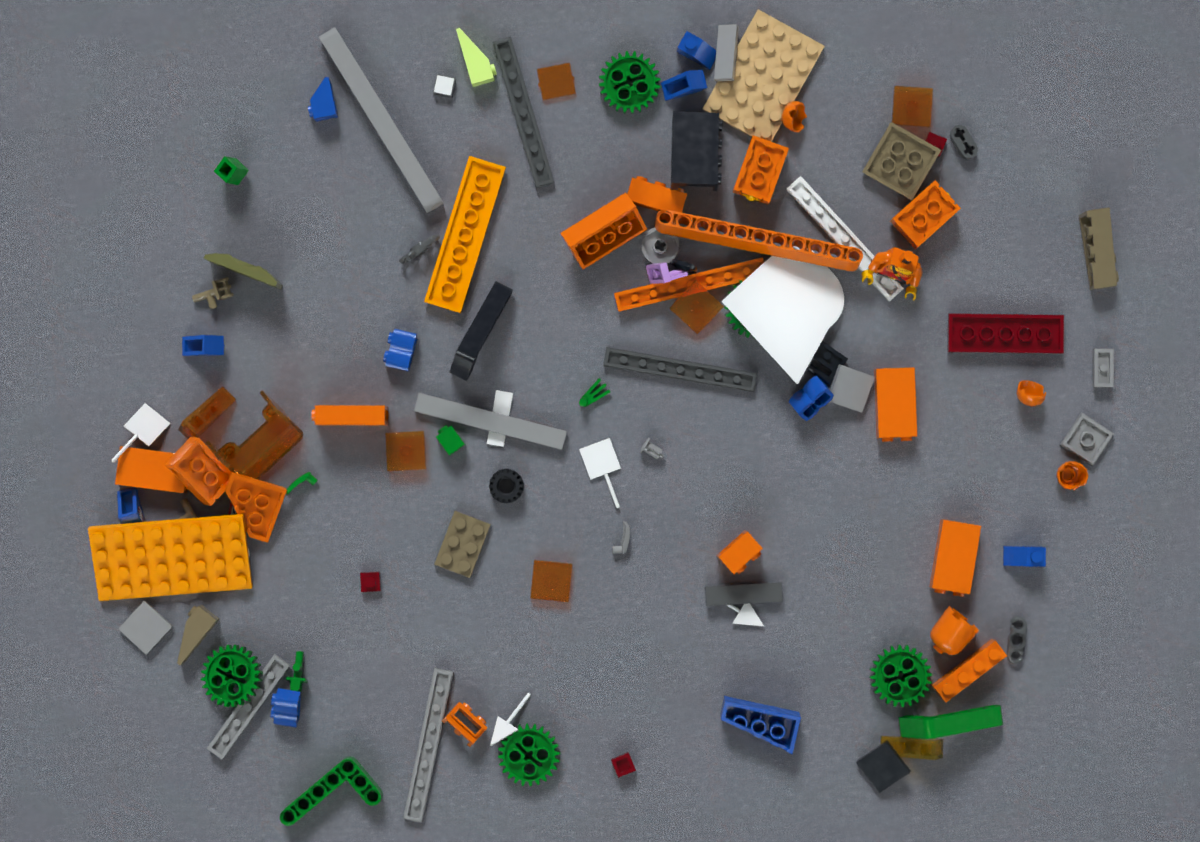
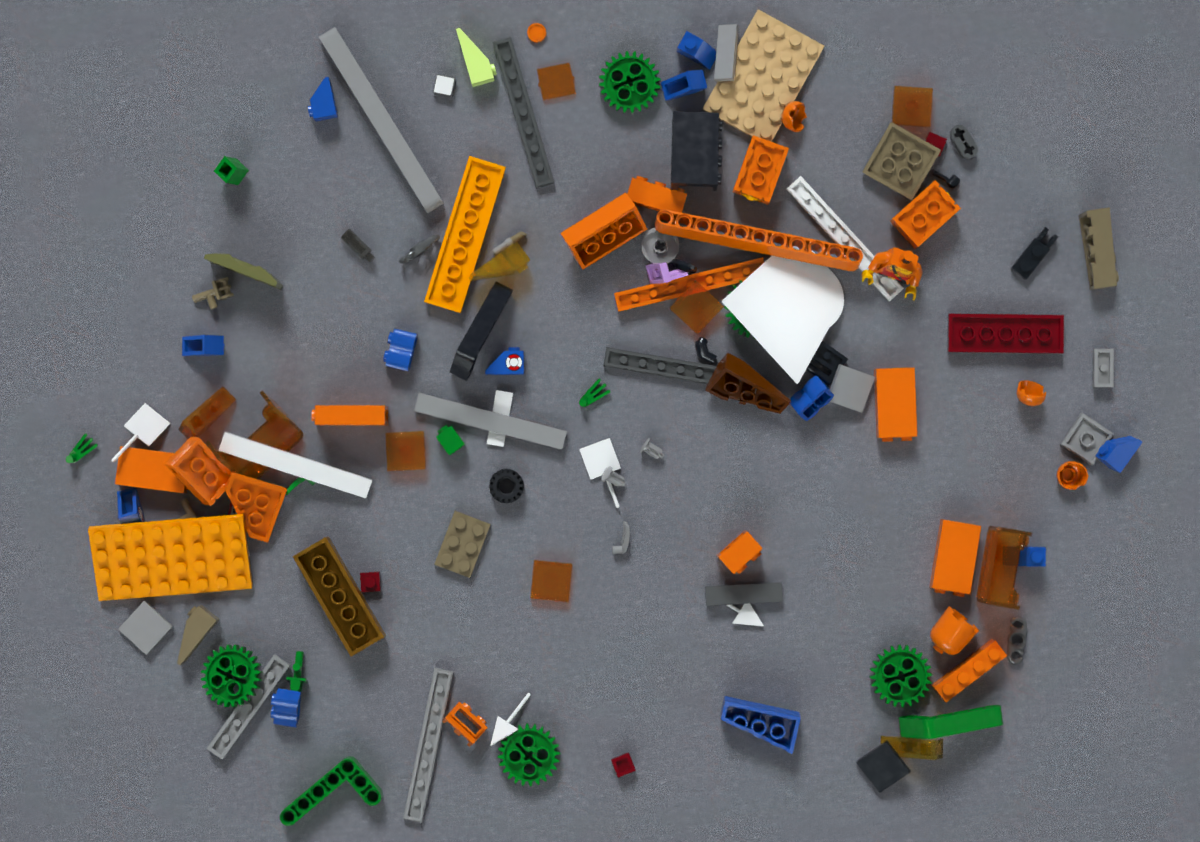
(76, 453): none -> green piece
(295, 464): none -> white tile
(339, 596): none -> pearl gold brick
(357, 245): none -> clear smoke cylinder
(504, 264): none -> clear yellow slope
(508, 242): none -> light grey piece
(508, 363): none -> blue slope
(536, 32): none -> orange piece
(612, 477): none -> light grey piece
(702, 350): none -> black arm
(740, 382): none -> reddish brown wedge
(952, 182): none -> black hand
(1000, 566): none -> clear orange windscreen
(1033, 255): none -> black hinge
(1118, 452): none -> blue slope

